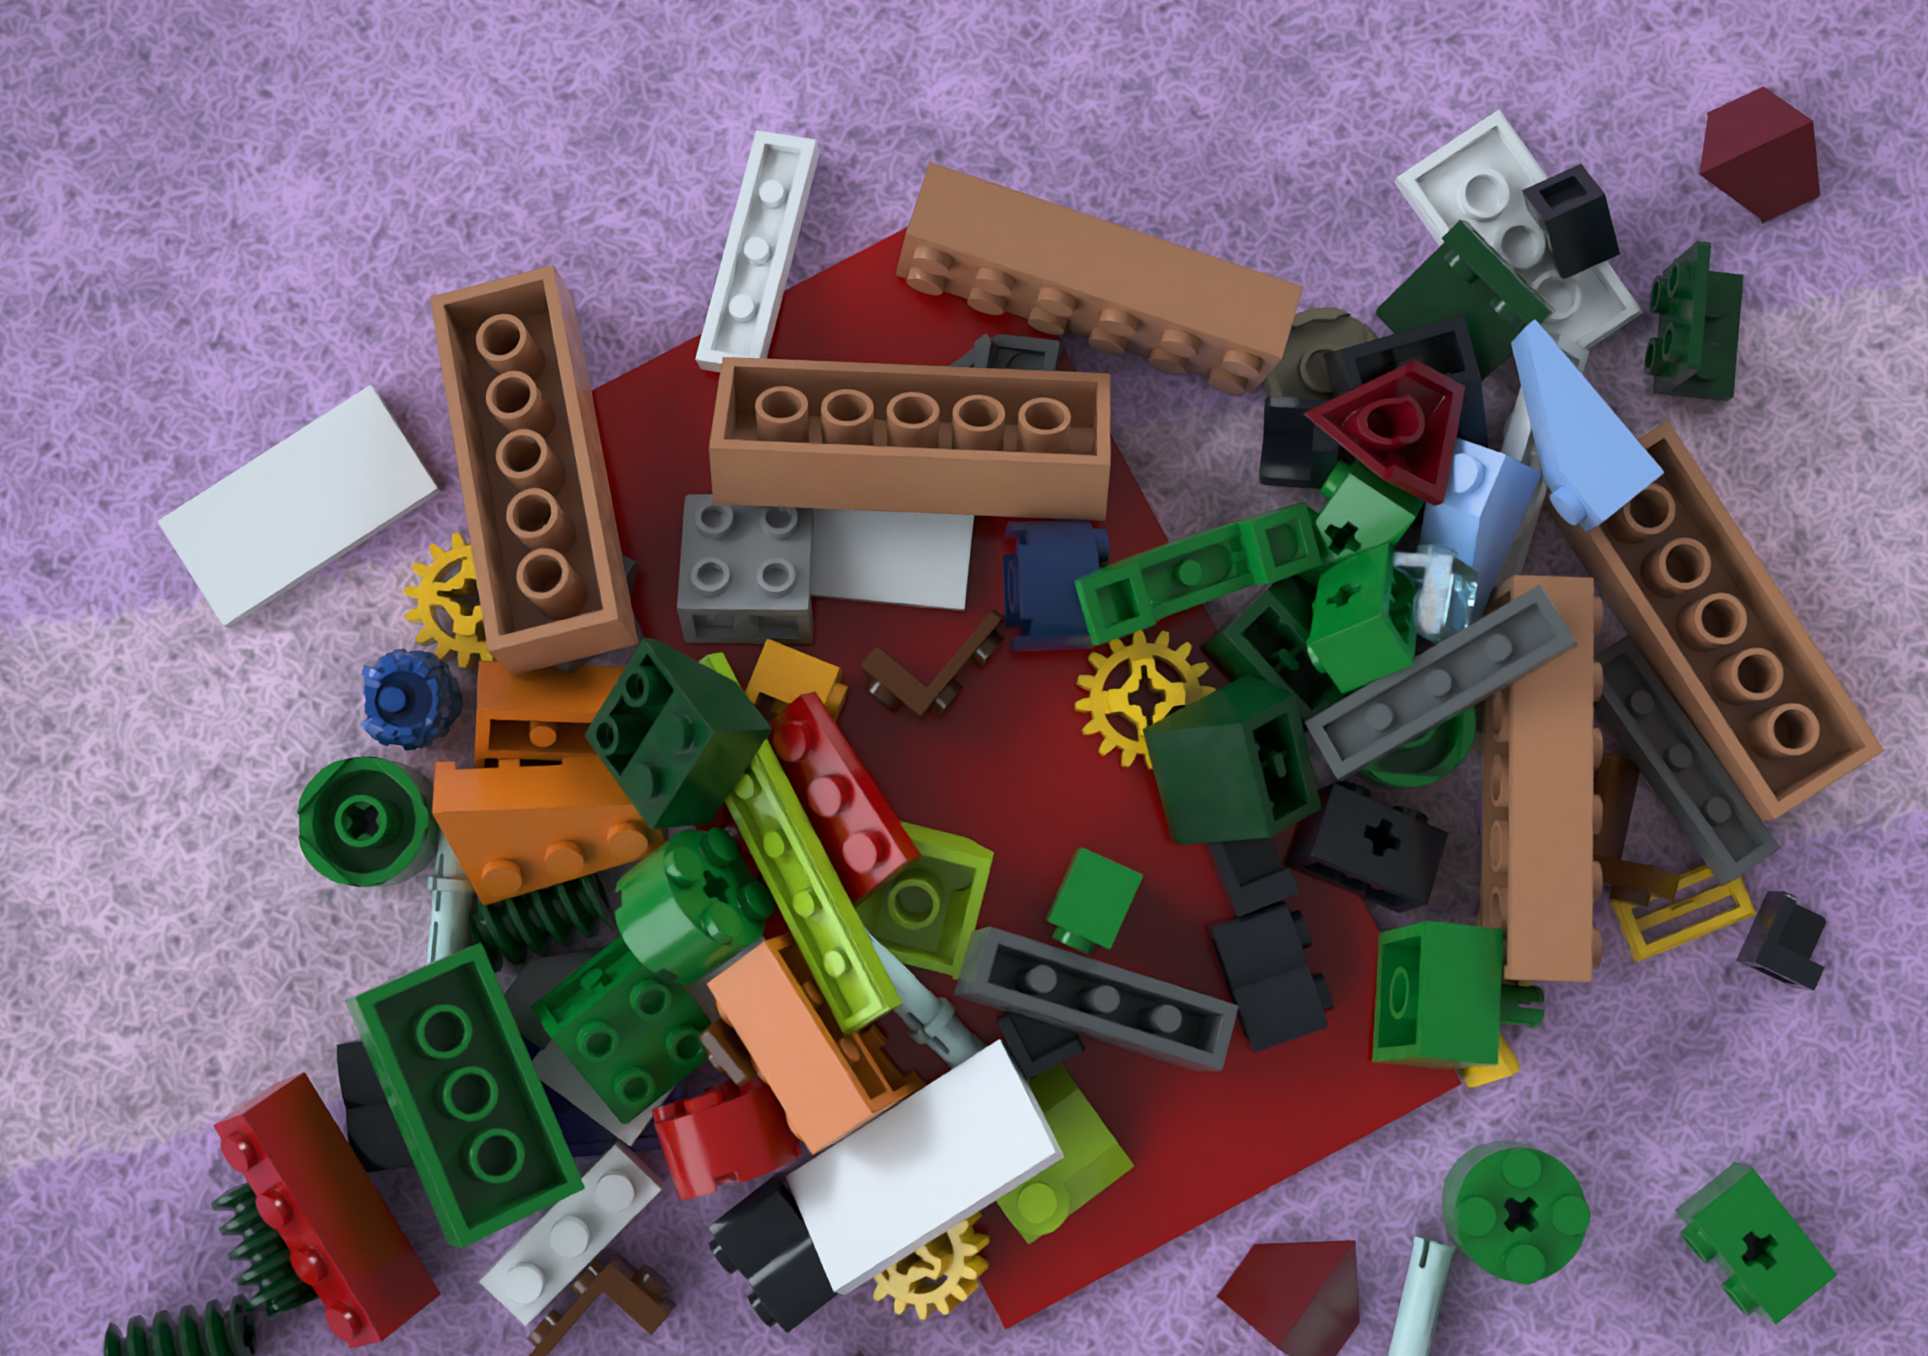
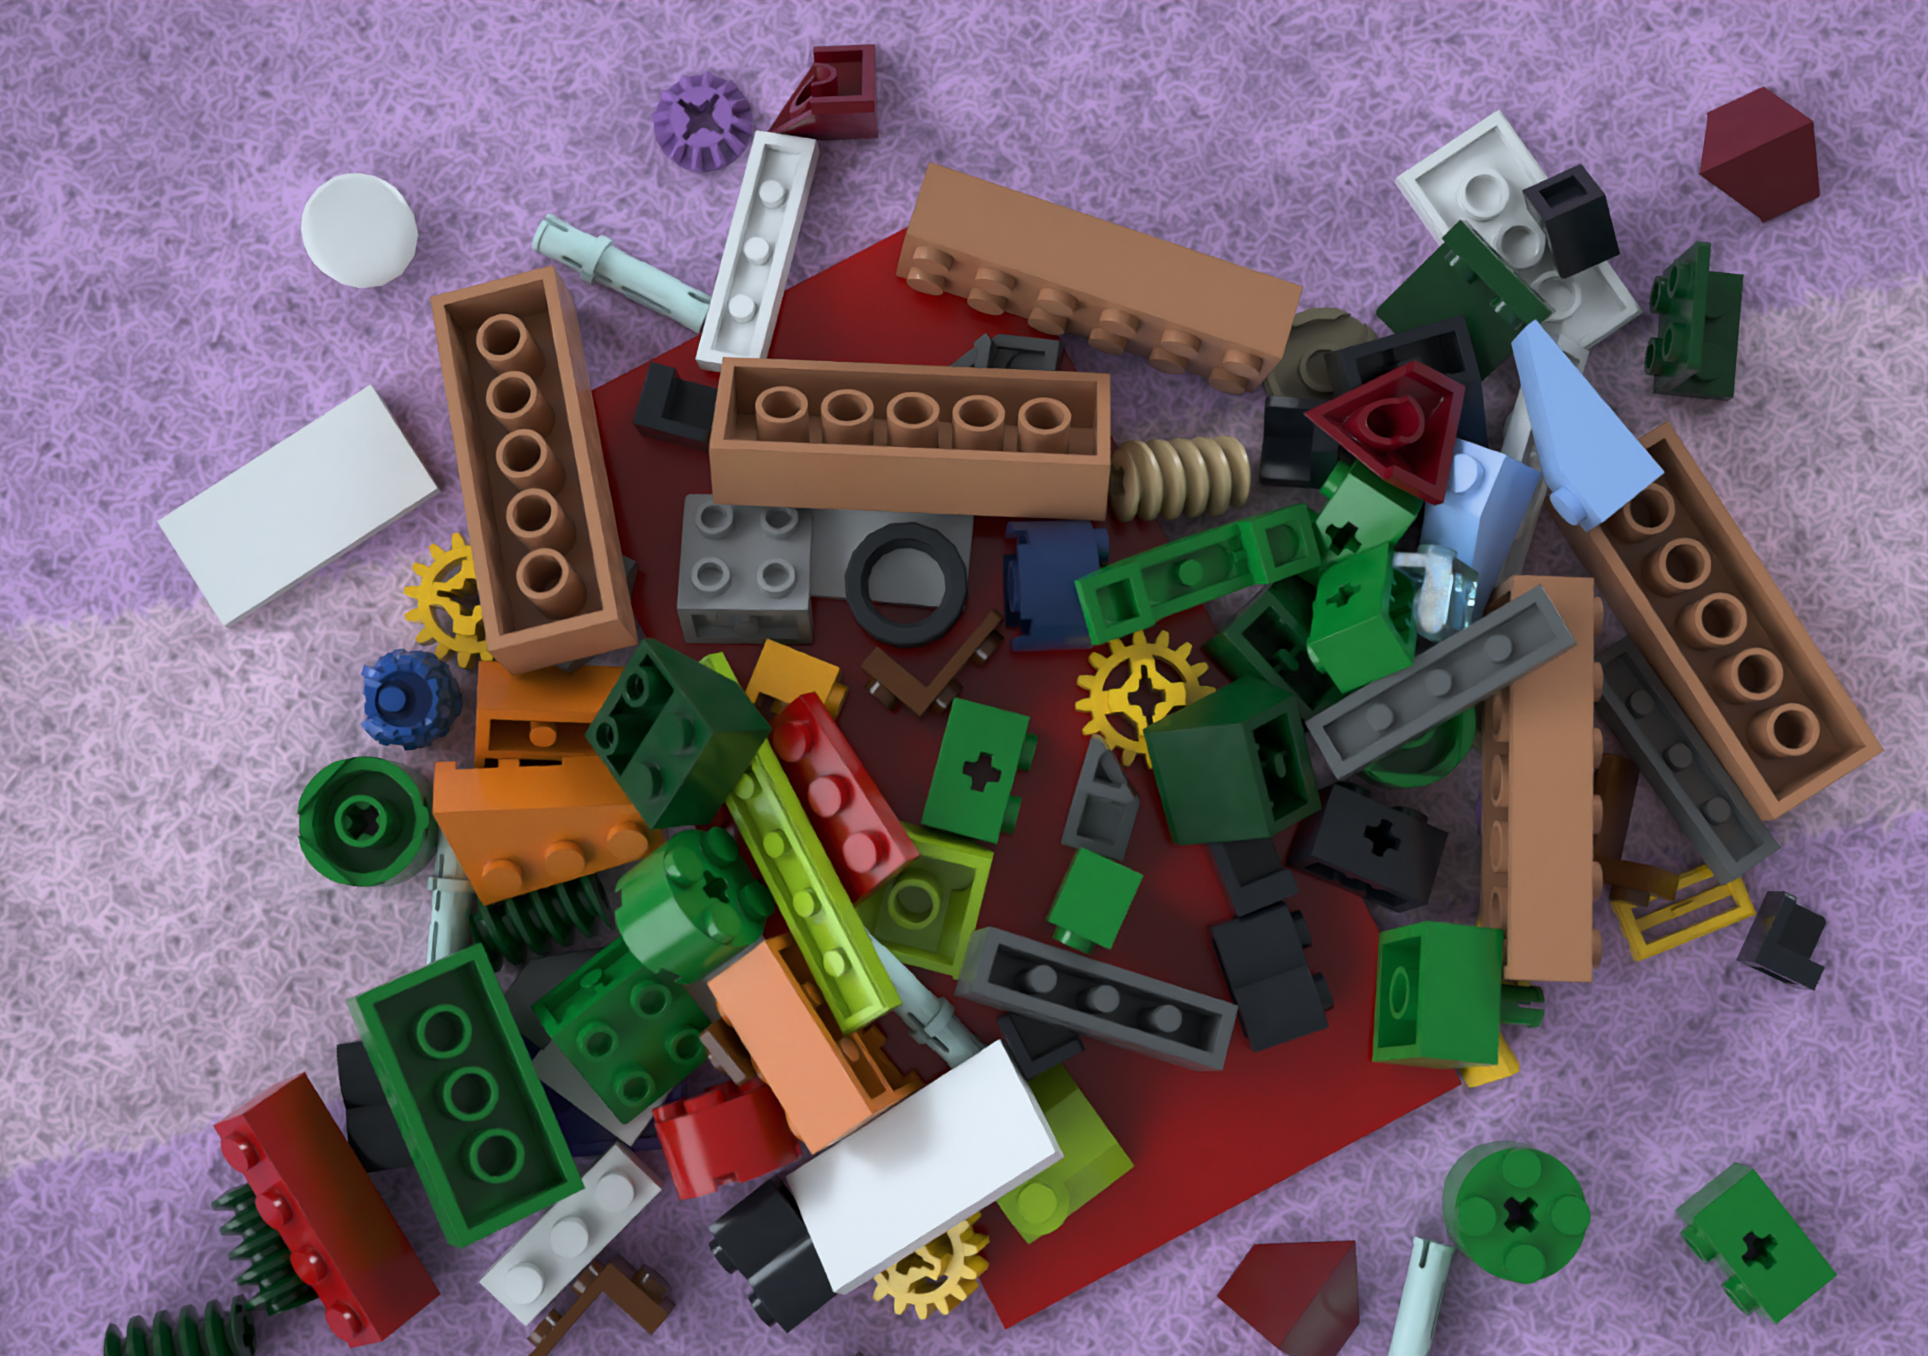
(359, 230): none -> white piece
(603, 263): none -> light aqua pin
(675, 409): none -> black panel
(705, 149): none -> medium lavender gear
(834, 97): none -> dark red slope
(902, 536): none -> black tyre
(973, 732): none -> green brick
(1102, 804): none -> dark grey slope
(1178, 477): none -> tan piece

